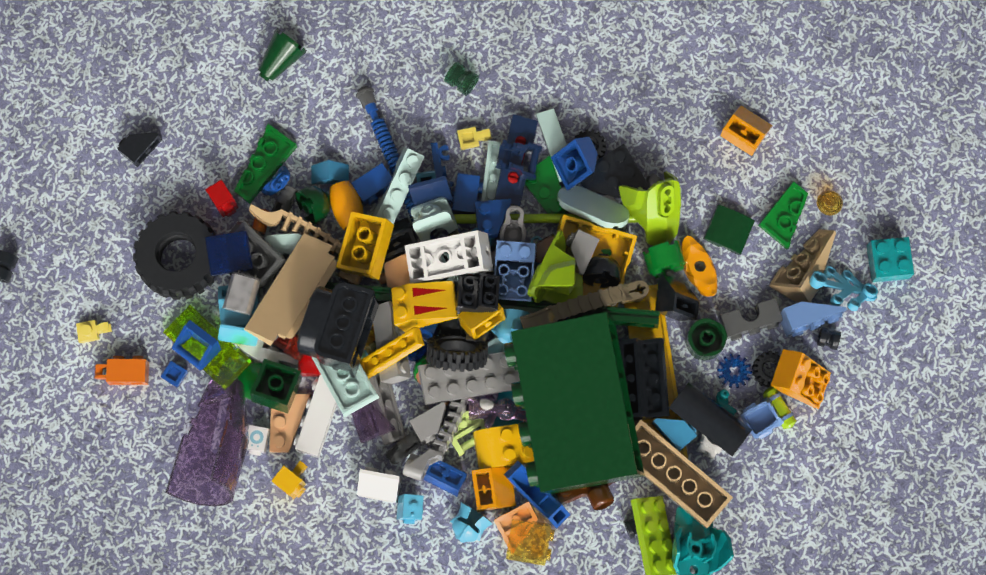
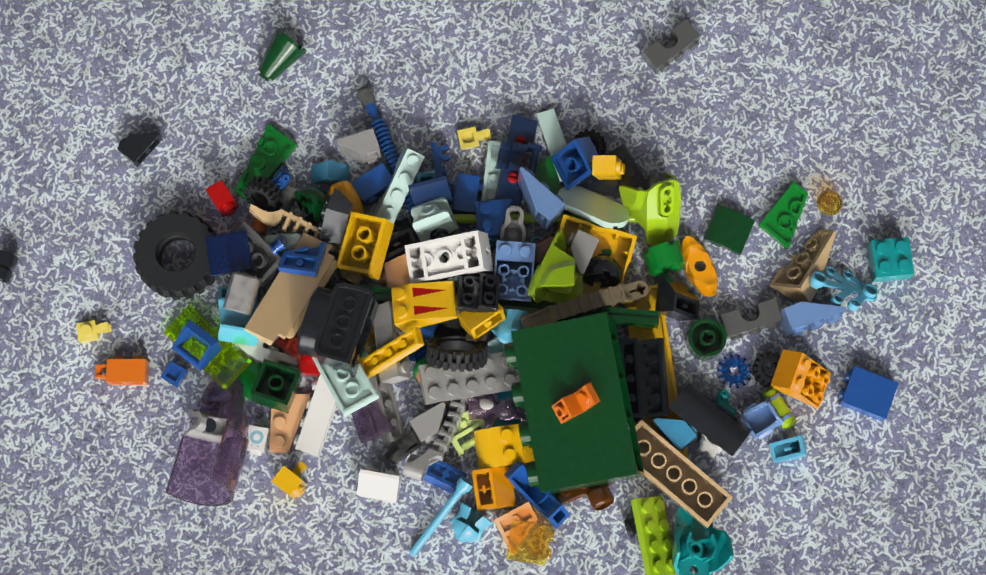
(206, 426): none -> light grey piece
(262, 193): none -> black tyre
(278, 244): none -> blue bar
(303, 260): none -> blue wing
(335, 218): none -> black slope
(361, 147): none -> light grey slope
(409, 508): medium azure head -> none
(456, 75): clear green wheel -> none
(463, 486): none -> medium azure piece
(541, 202): none -> medium blue slope
(576, 403): none -> orange slope
(607, 167): none -> yellow brick
(660, 57): none -> dark grey arch
(746, 130): light orange slope -> none
(788, 449): none -> medium azure slope
(829, 338): black wheel -> none
(867, 393): none -> blue brick

